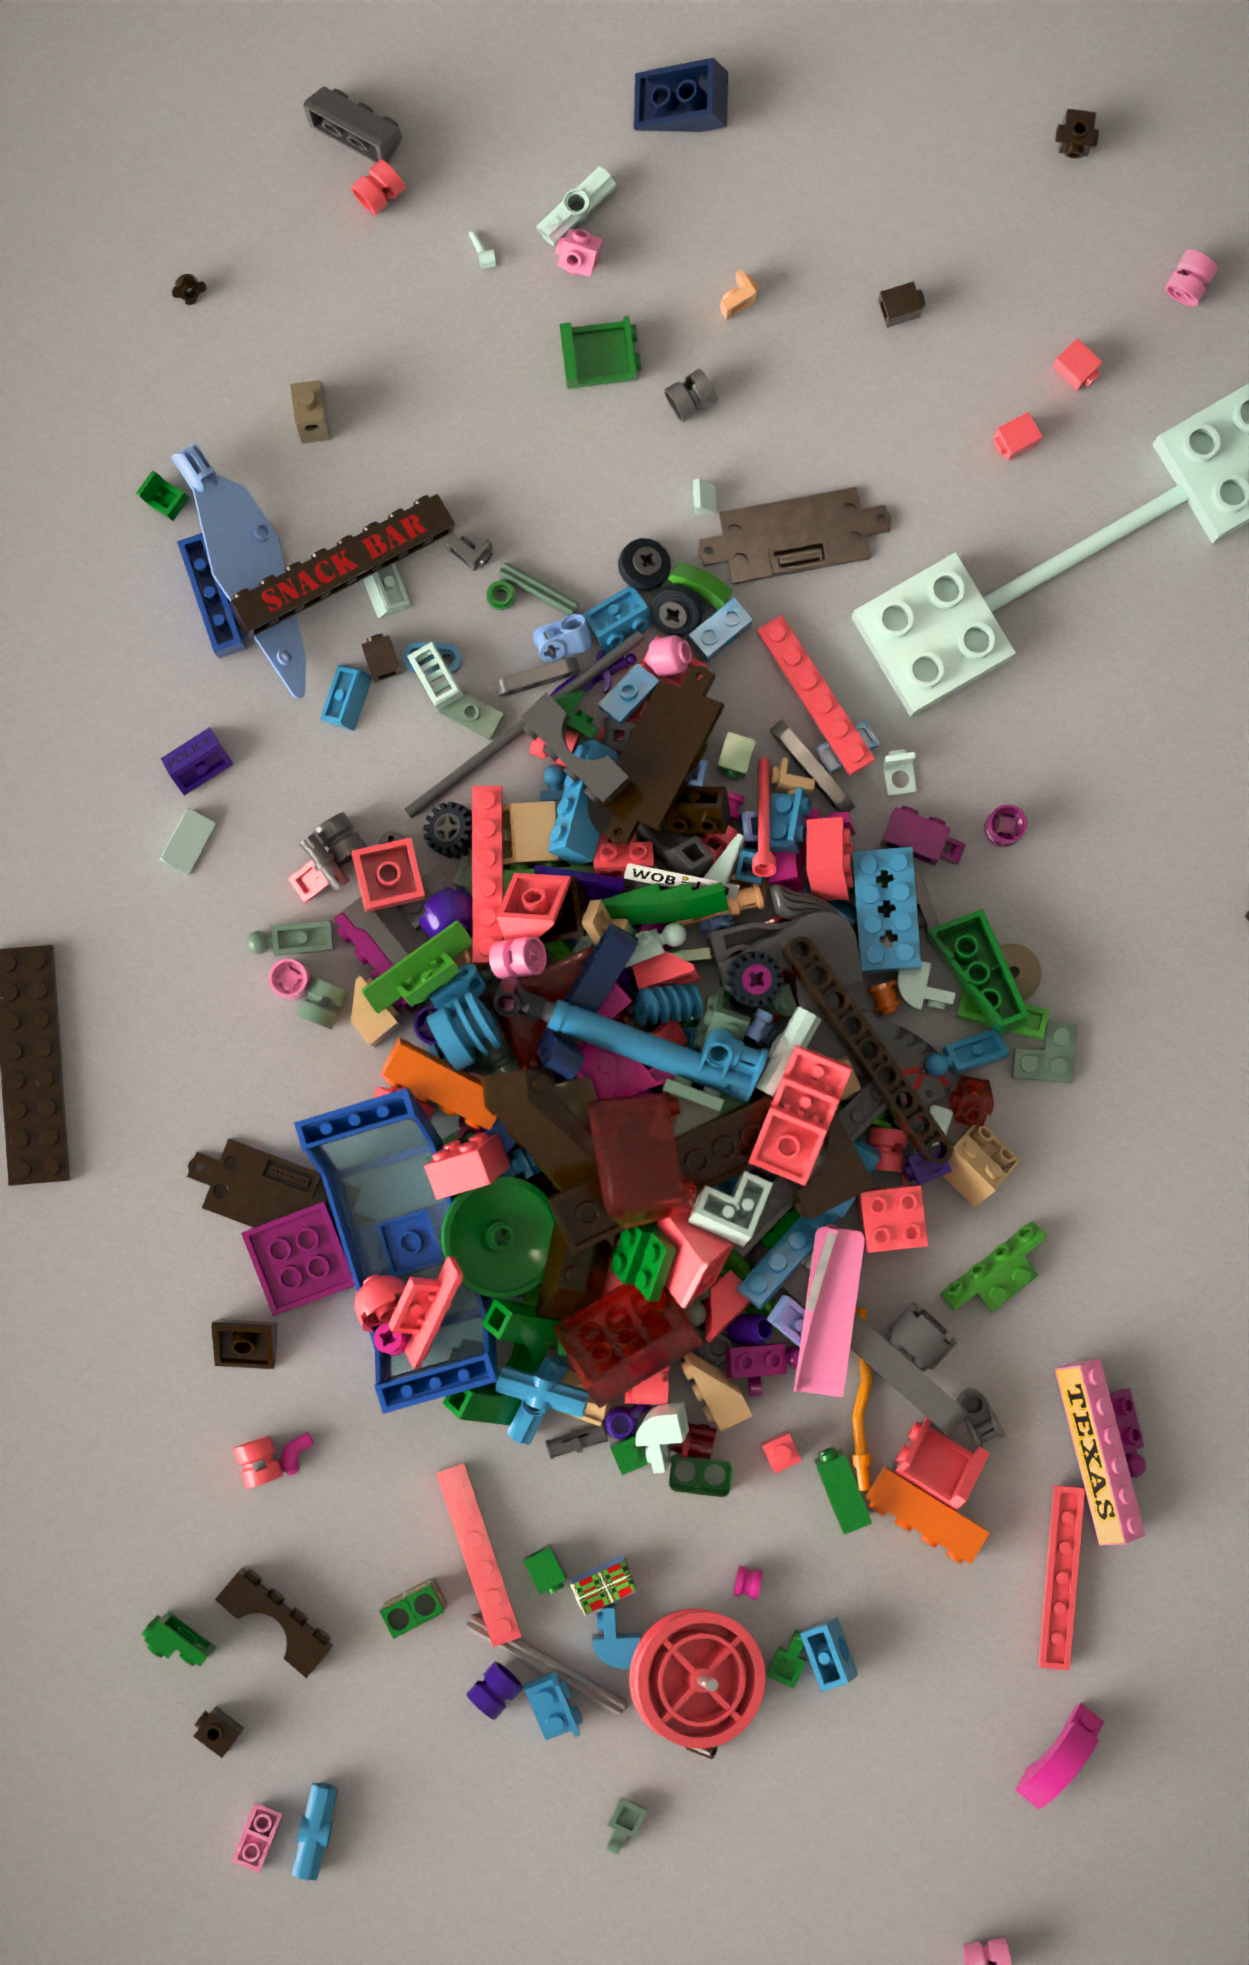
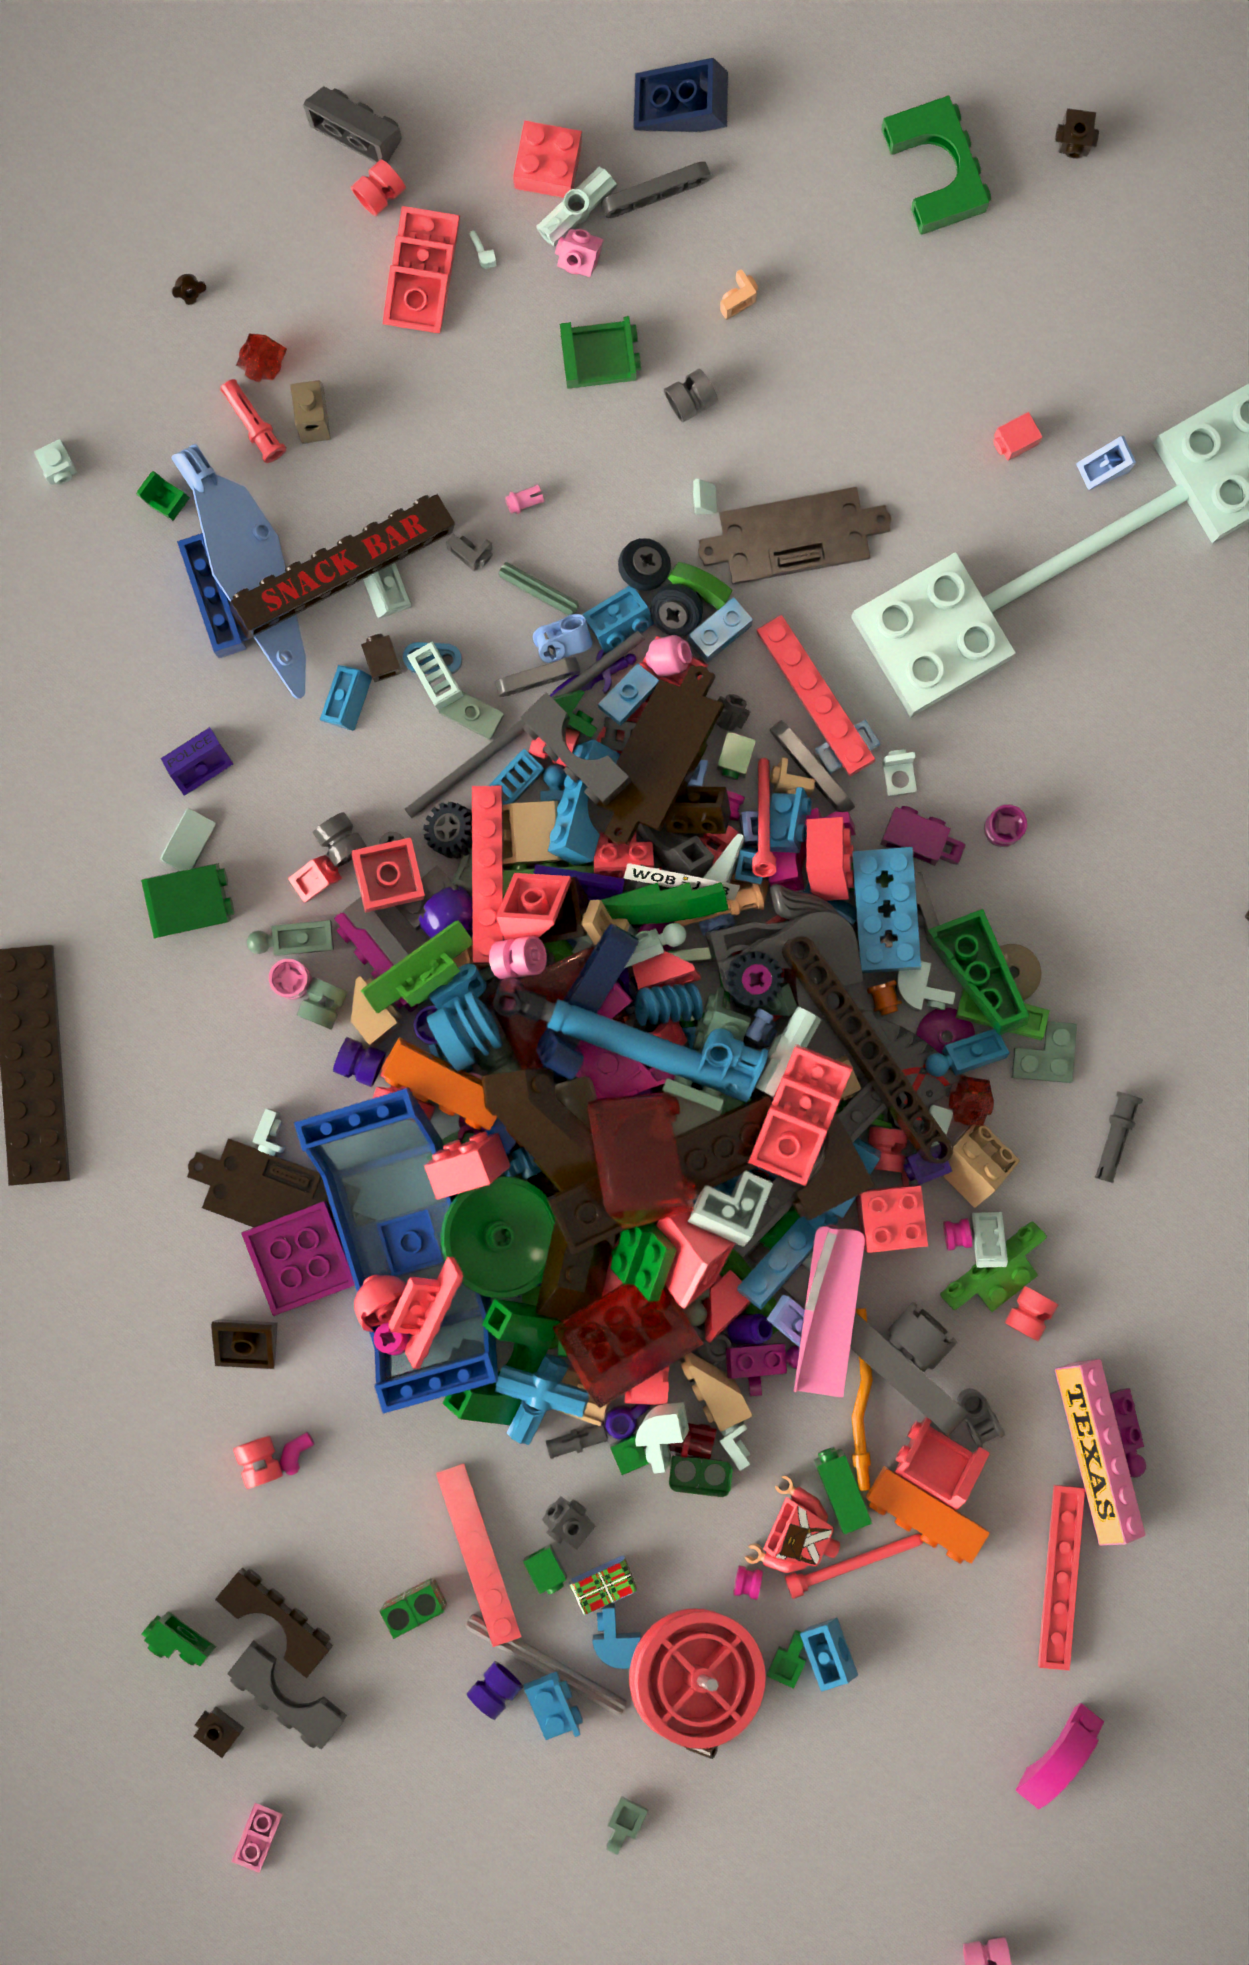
(56, 462): none -> light aqua bracket
(187, 900): none -> green slope
(259, 431): none -> coral pin
(260, 357): none -> clear red brick
(268, 1127): none -> light aqua bracket
(314, 1720): none -> dark grey arch
(314, 1831): dark azure piece -> none
(324, 862): dark grey pin -> none
(359, 1062): none -> dark purple wheel
(421, 269): none -> coral slope
(499, 586): green plate -> none
(522, 499): none -> bright pink pin
(537, 769): none -> dark azure slope
(547, 159): none -> coral brick
(568, 1522): none -> dark grey brick
(656, 189): none -> dark grey beam
(734, 712): none -> dark grey gear
(737, 1450): none -> light aqua bracket
(781, 1451): coral brick -> none
(798, 1534): none -> coral torso
(798, 1583): none -> coral piece
(901, 304): dark brown brick -> none
(938, 1021): none -> magenta dish
(939, 125): none -> green arch
(957, 1234): none -> dark pink wheel
(989, 1239): none -> light aqua plate
(1031, 1313): none -> coral wheel
(1078, 365): coral brick -> none
(1107, 463): none -> light blue slope
(1120, 1122): none -> dark grey pin
(1193, 274): bright pink wheel -> none

